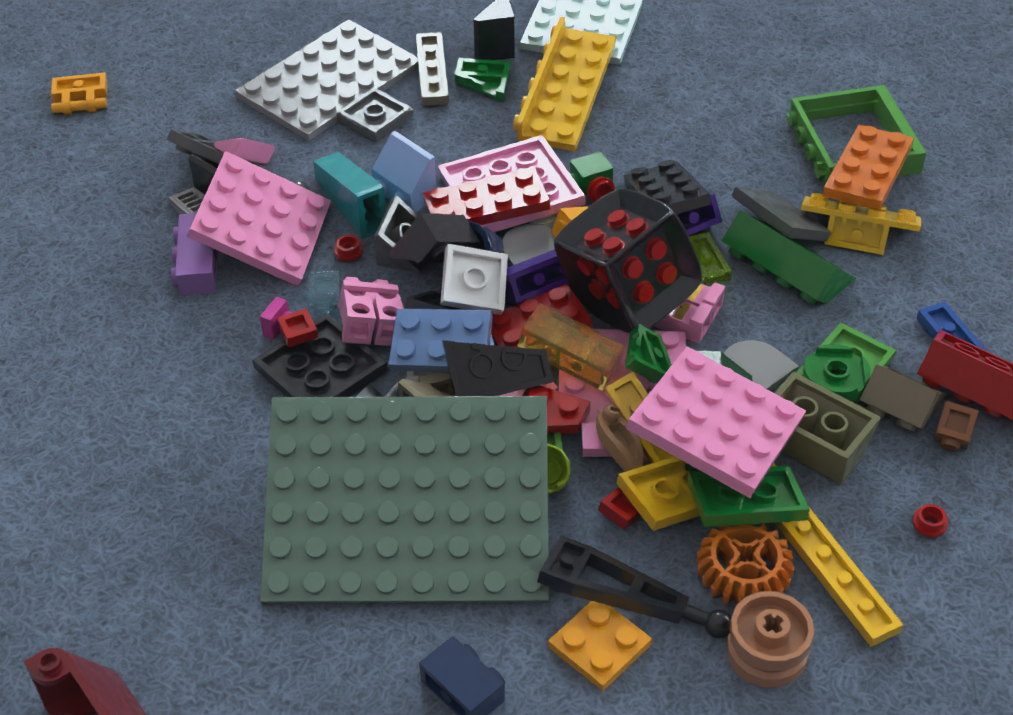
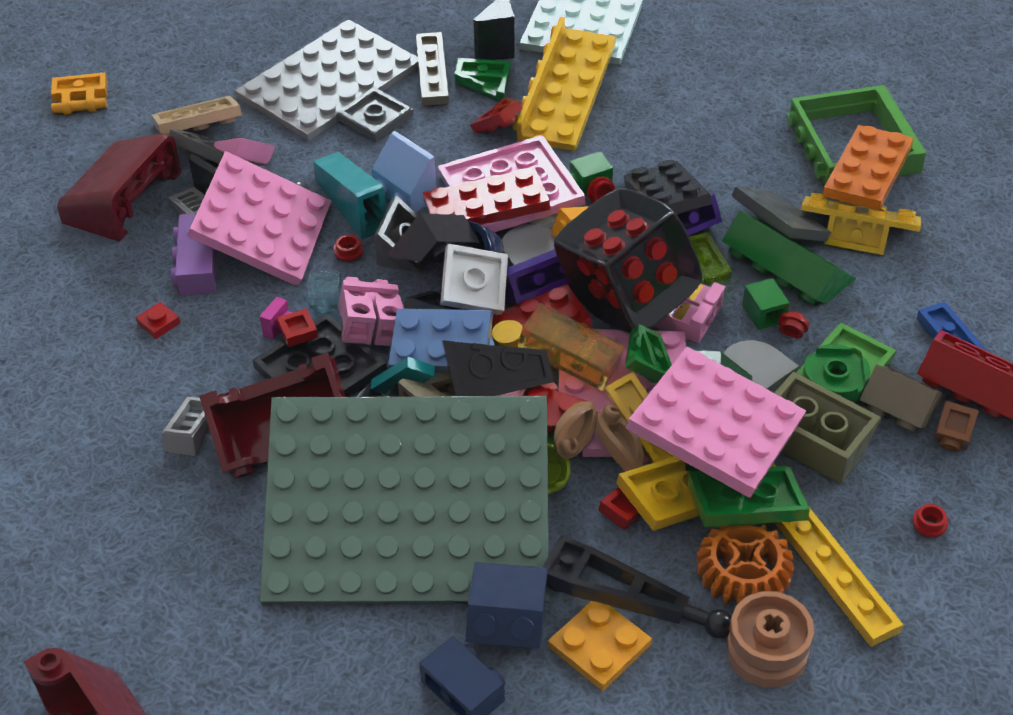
(109, 187): none -> dark red windscreen
(158, 320): none -> red plate
(183, 441): none -> light grey slope
(197, 115): none -> tan plate
(242, 418): none -> dark red windscreen
(406, 369): none -> teal tile
(499, 115): none -> red wing
(506, 605): none -> dark blue slope
(507, 333): none -> yellow tile
(575, 429): none -> medium nougat arm
(764, 303): none -> green brick
(793, 324): none -> red plate

